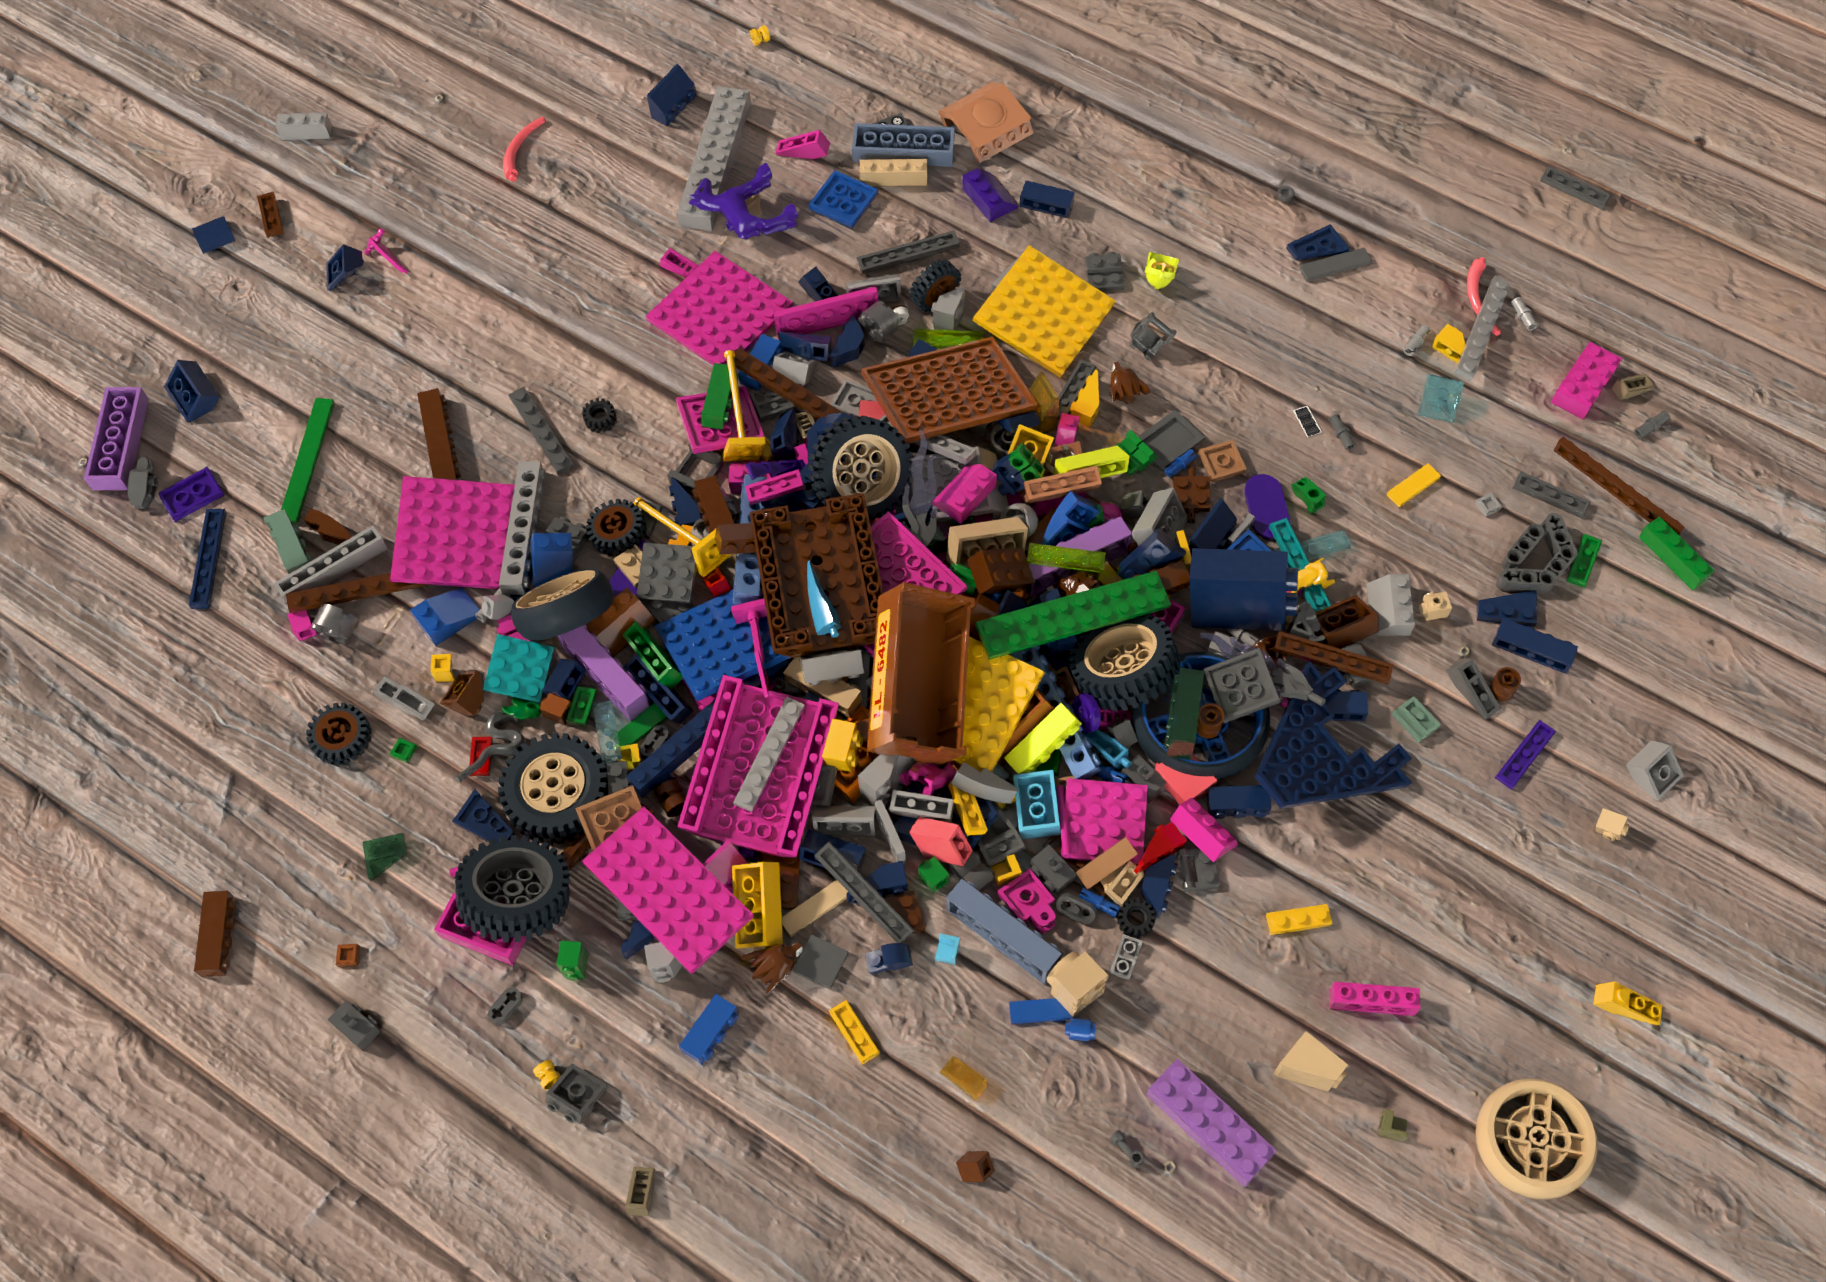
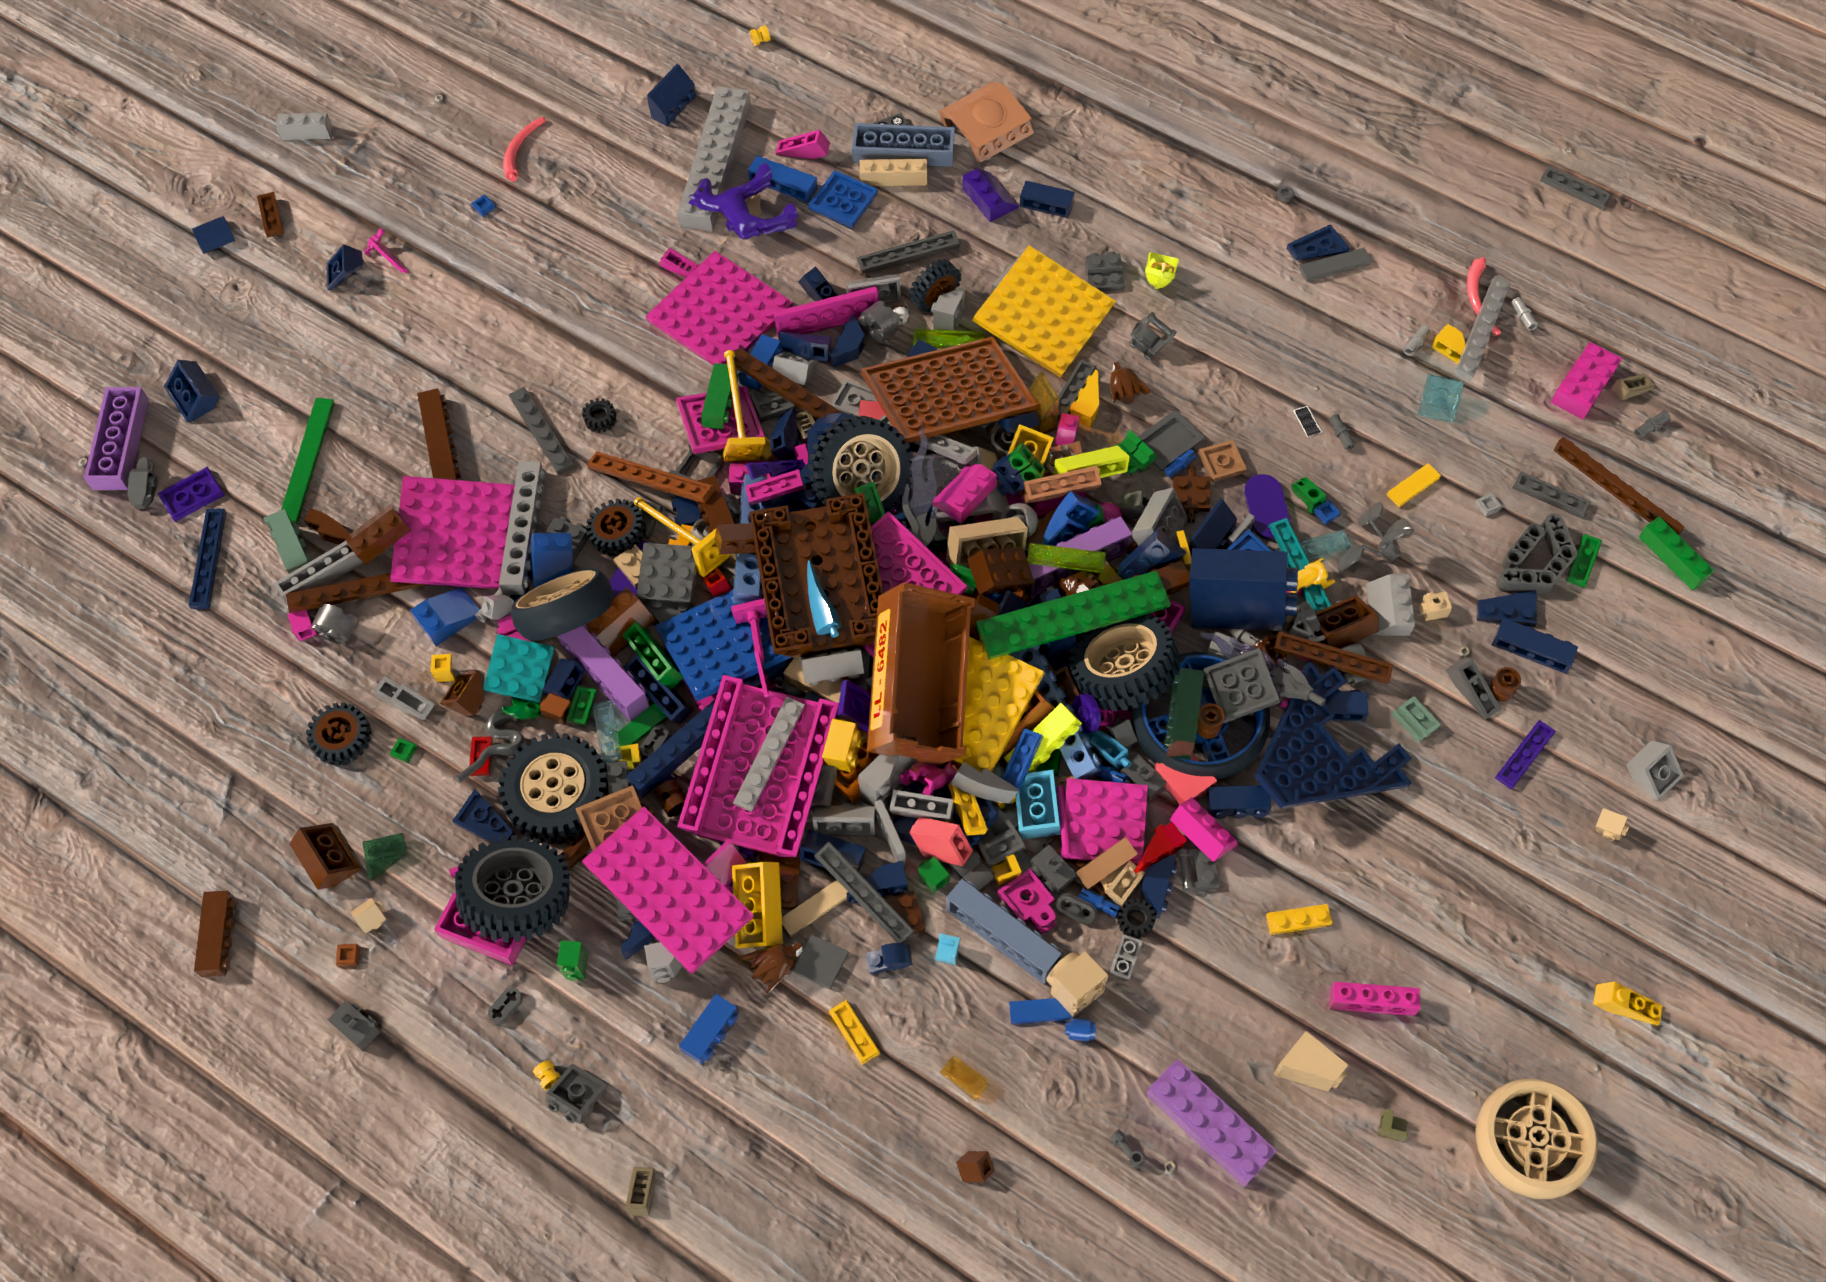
(324, 855): none -> reddish brown slope
(369, 915): none -> tan brick
(378, 534): none -> reddish brown slope
(483, 205): none -> blue tile
(651, 477): none -> dark orange tile
(786, 179): none -> blue brick
(854, 705): none -> dark purple plate
(873, 501): none -> green plate
(1022, 757): none -> blue tile
(1326, 512): none -> blue plate
(1385, 547): none -> dark grey plant

